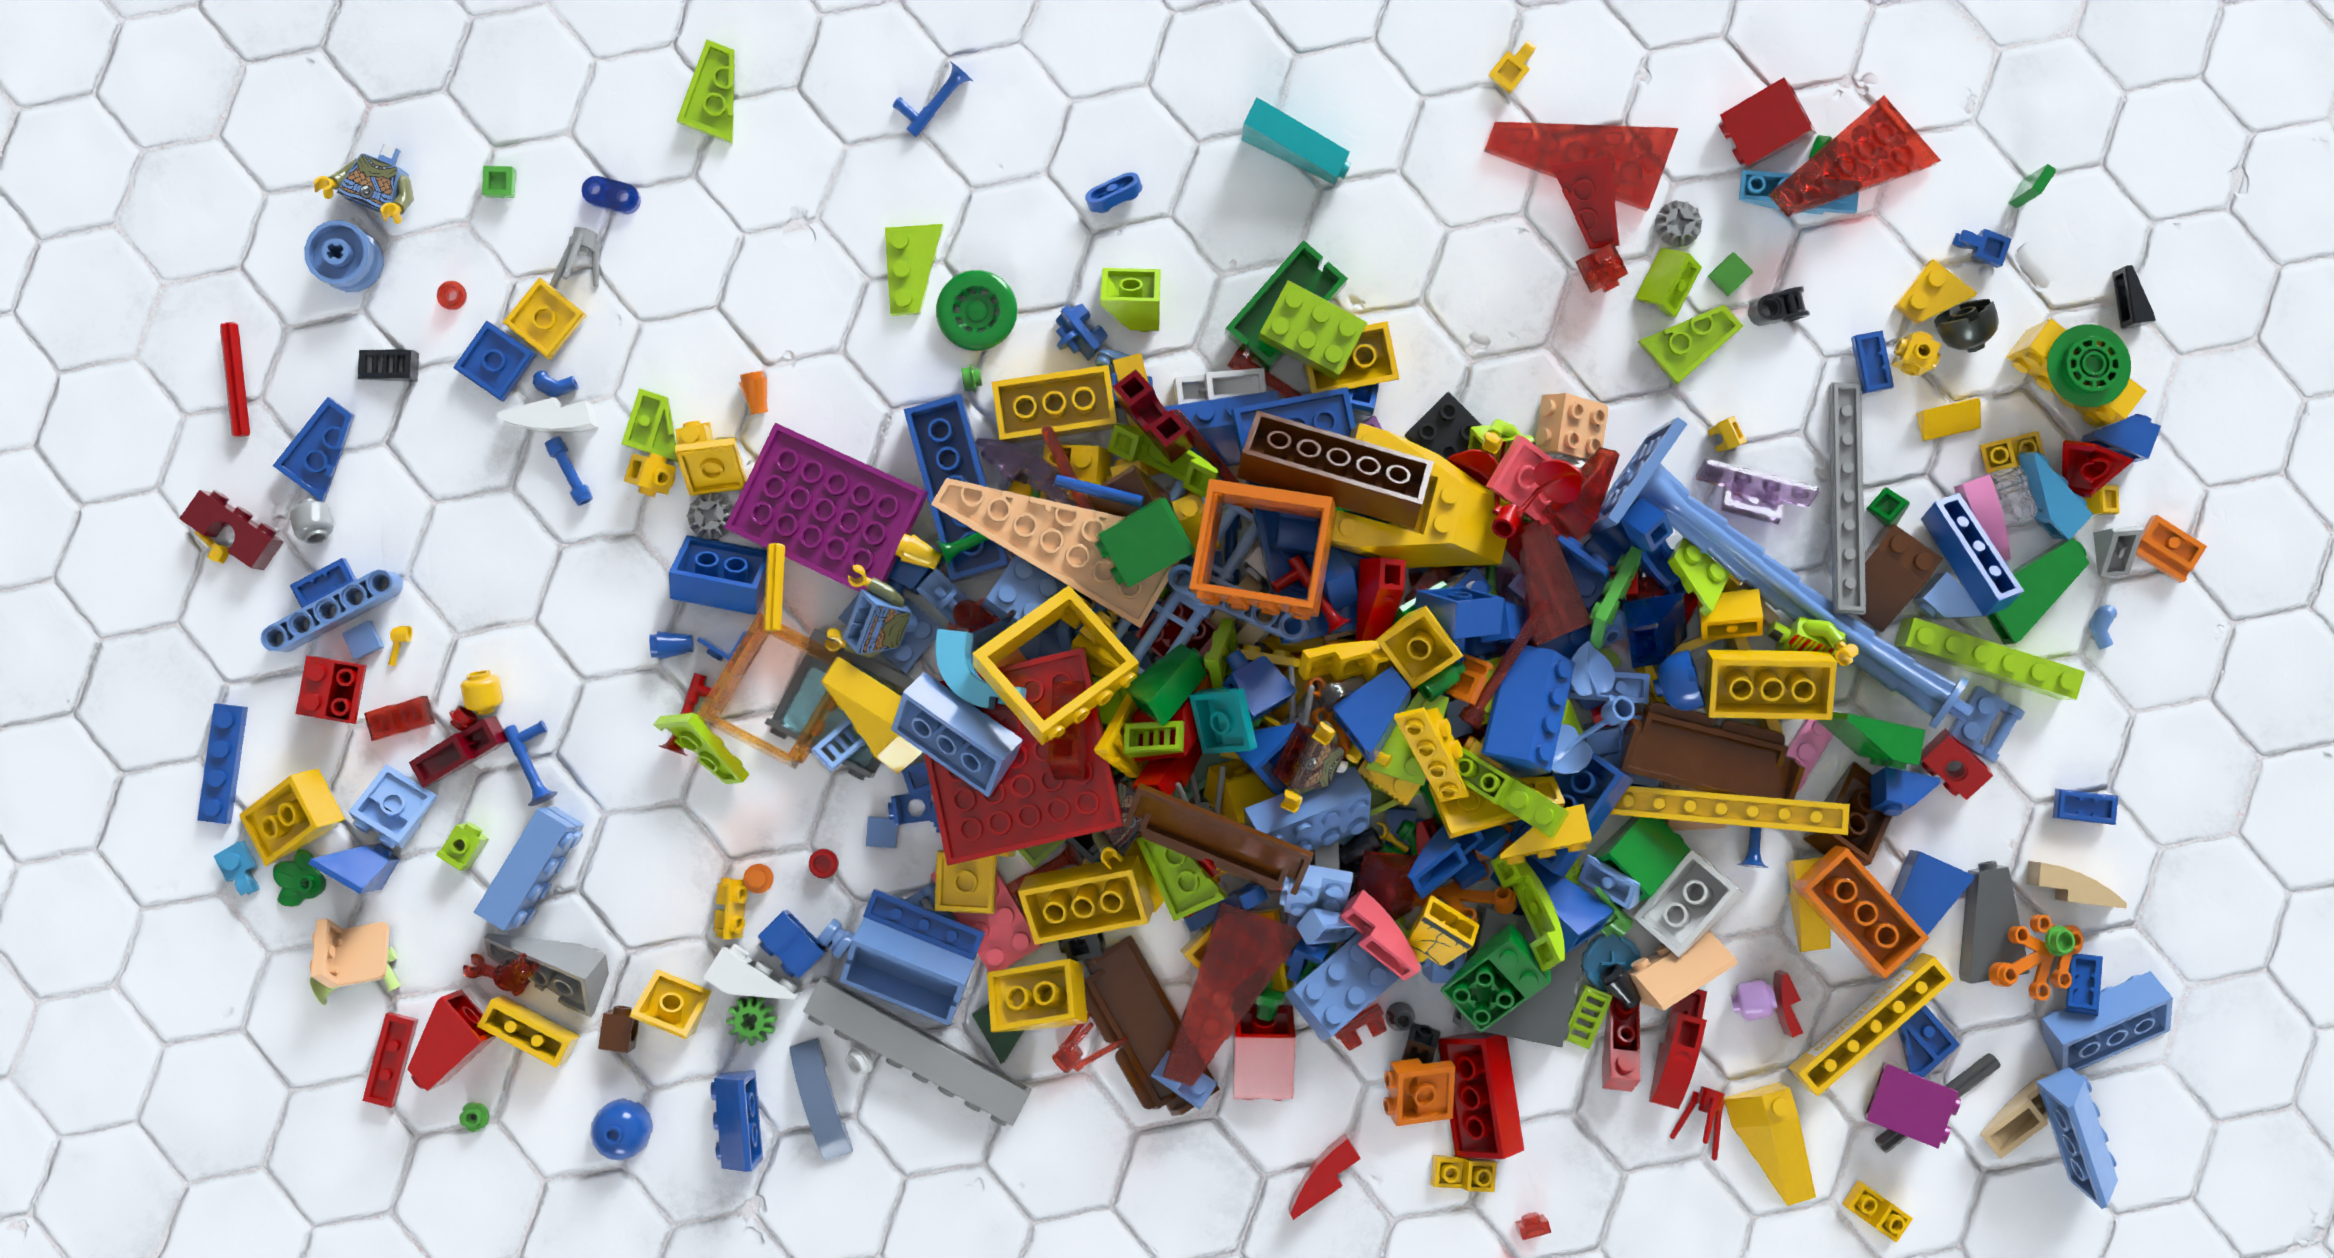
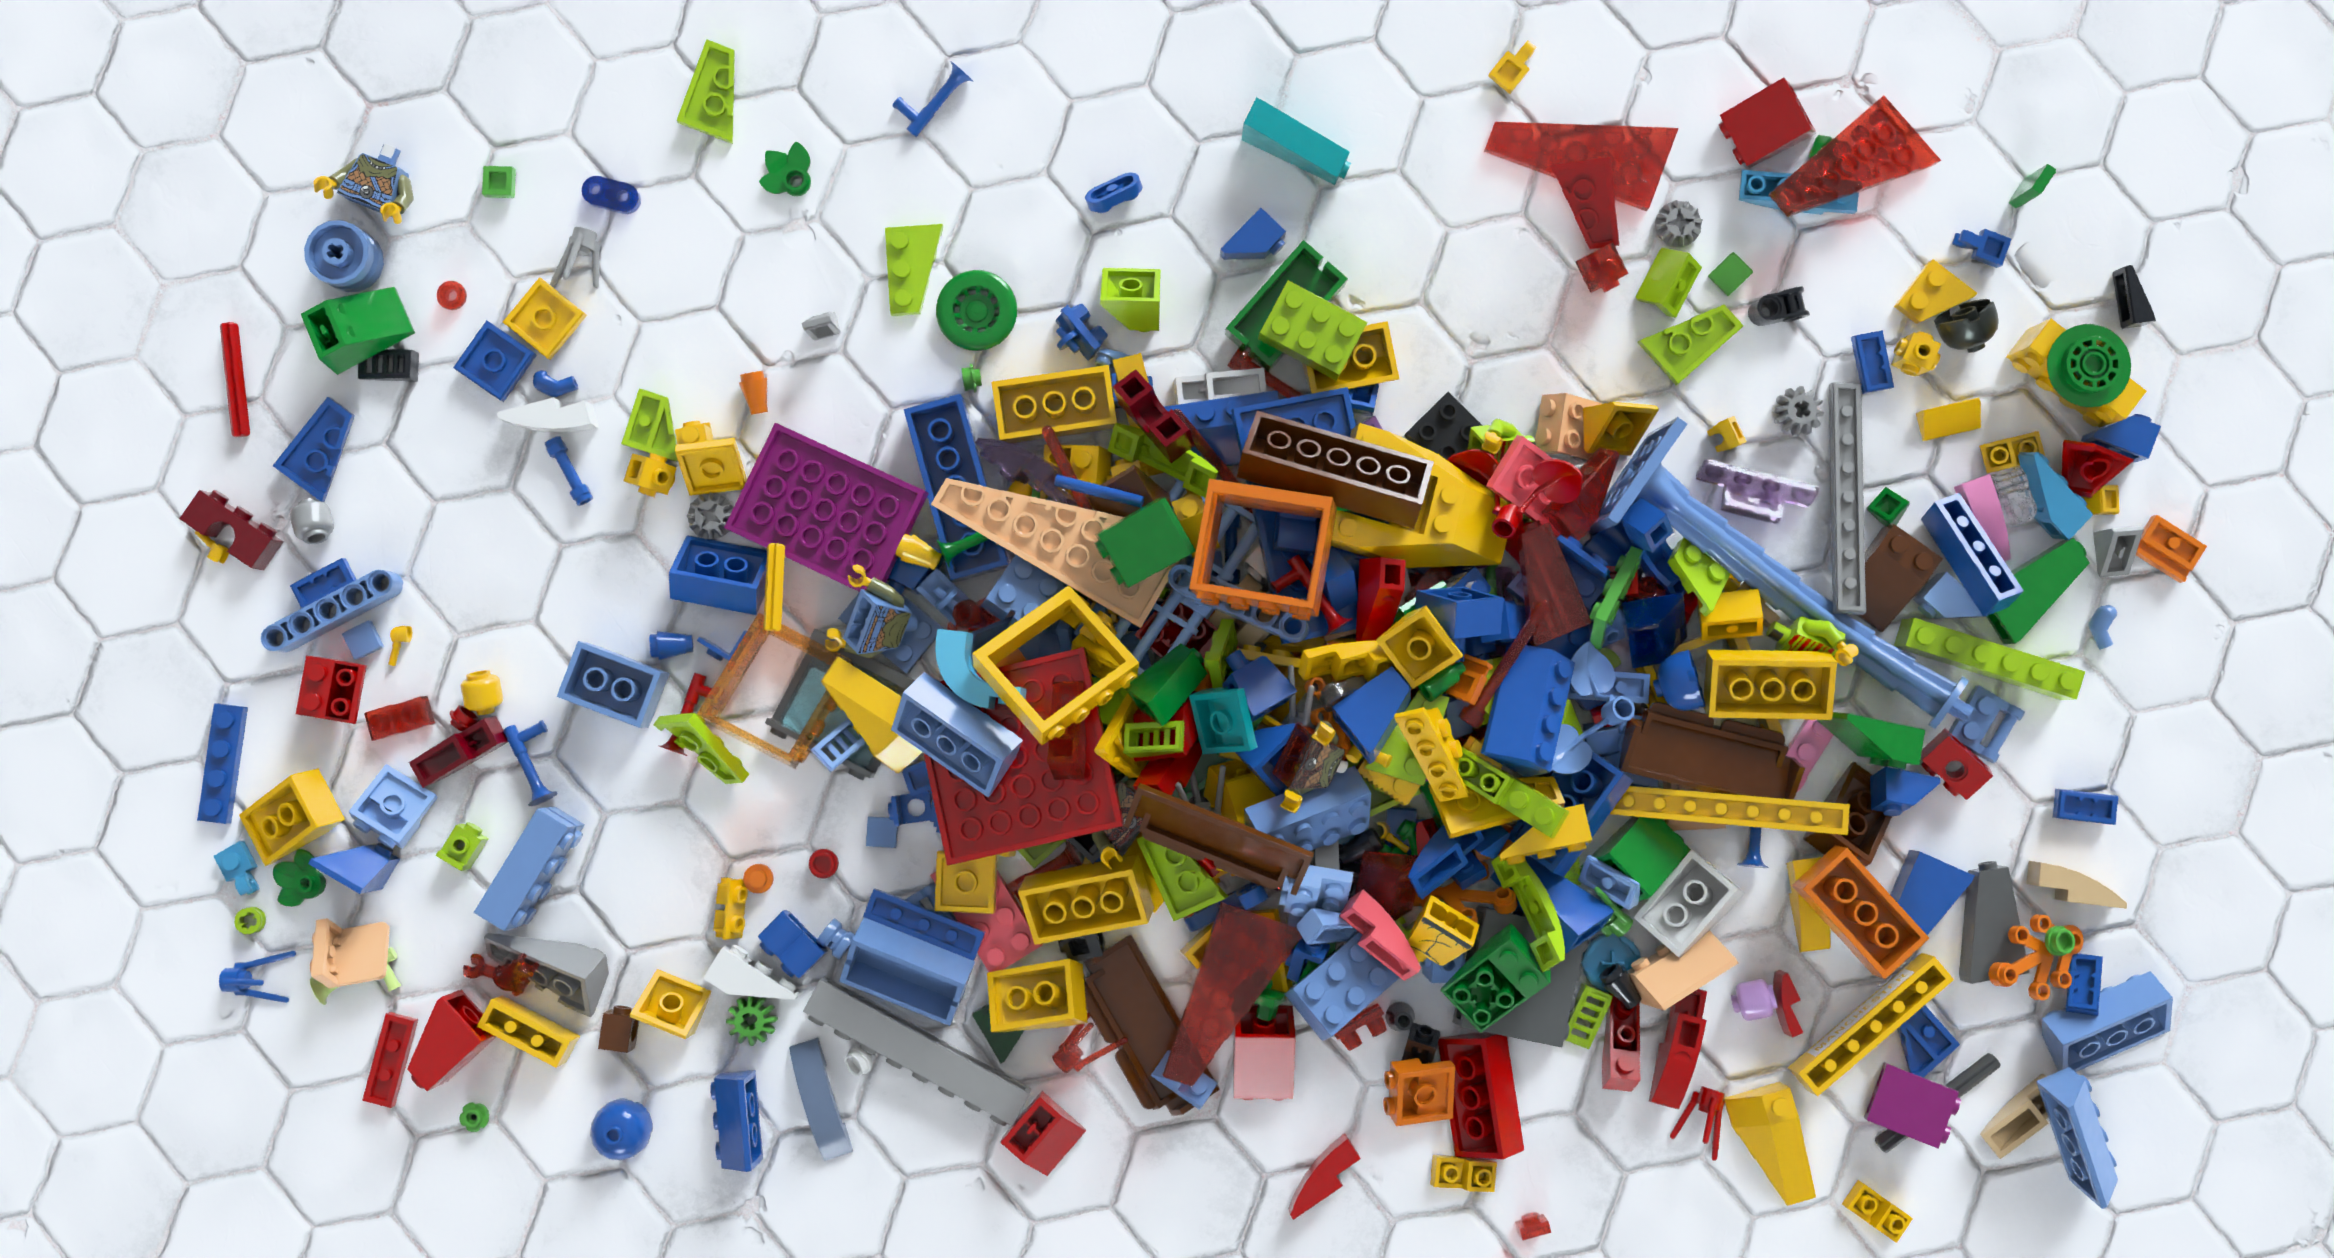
(239, 980): none -> blue plant
(241, 925): none -> lime bush
(356, 327): none -> green slope
(613, 684): none -> medium blue brick
(785, 169): none -> green plate
(821, 326): none -> light grey slope
(1042, 1134): none -> red slope
(1255, 239): none -> blue slope
(1616, 426): none -> yellow slope
(1788, 412): none -> light grey gear

